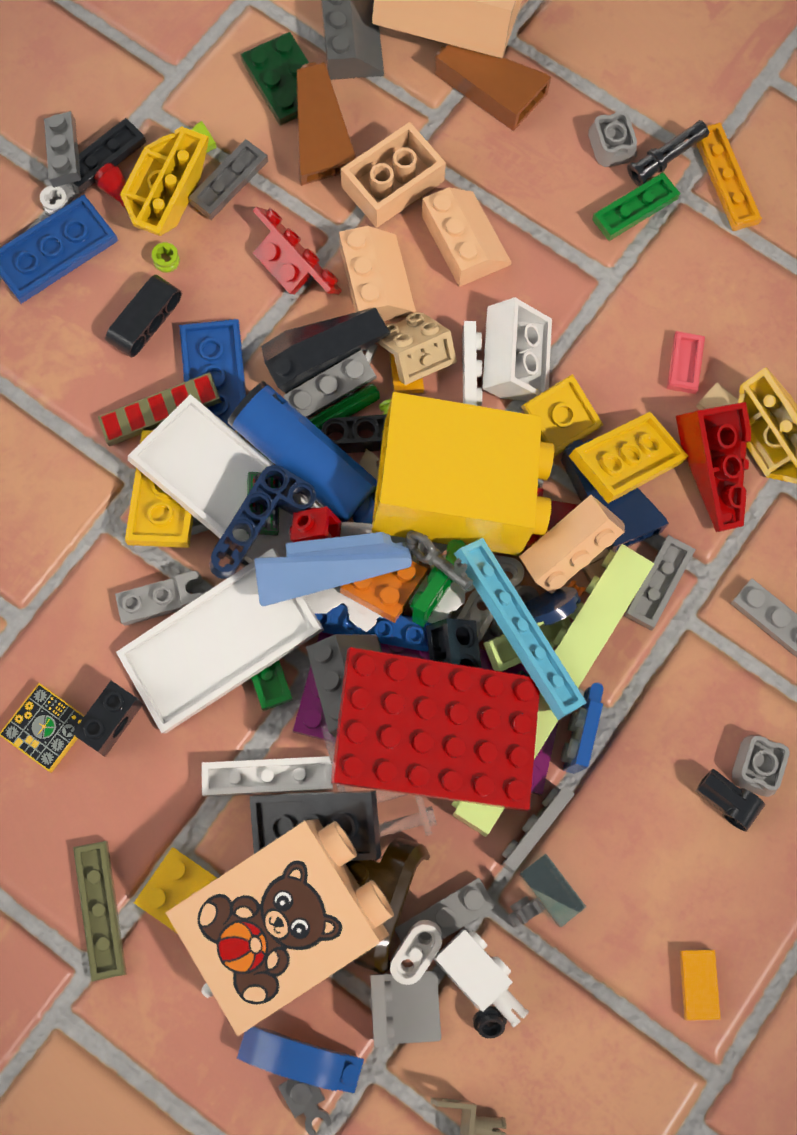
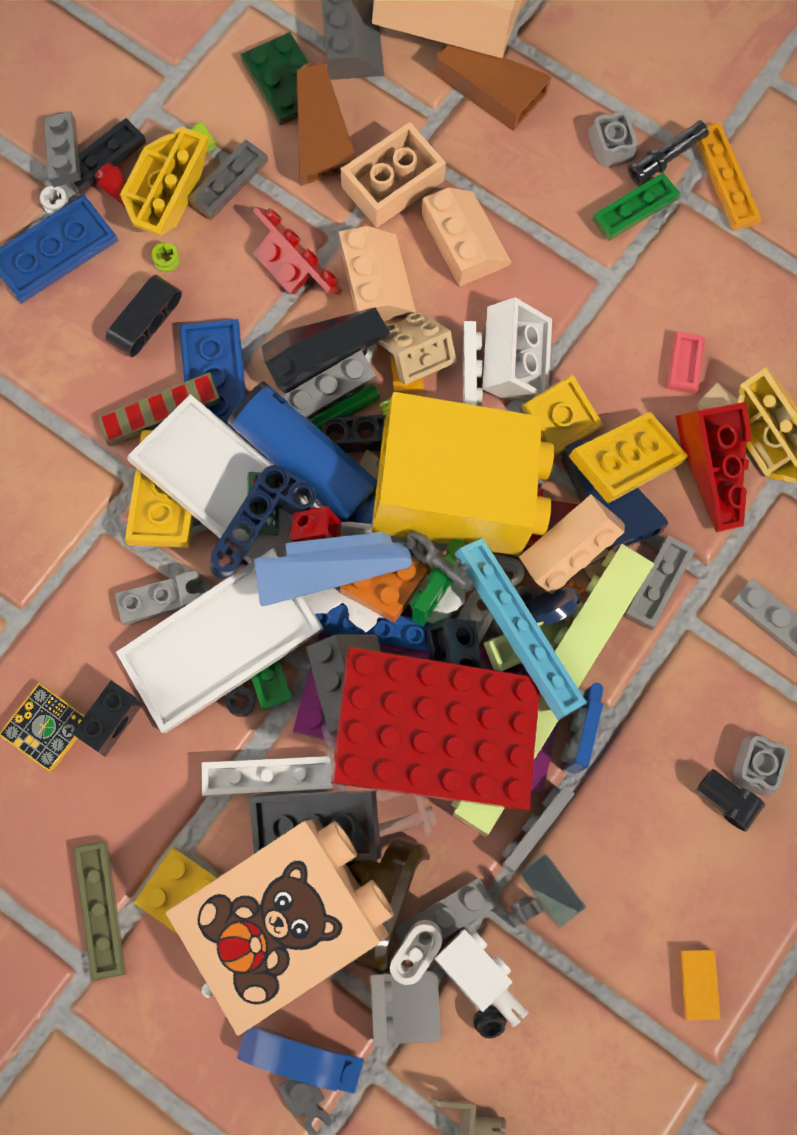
(236, 711): none -> black bush

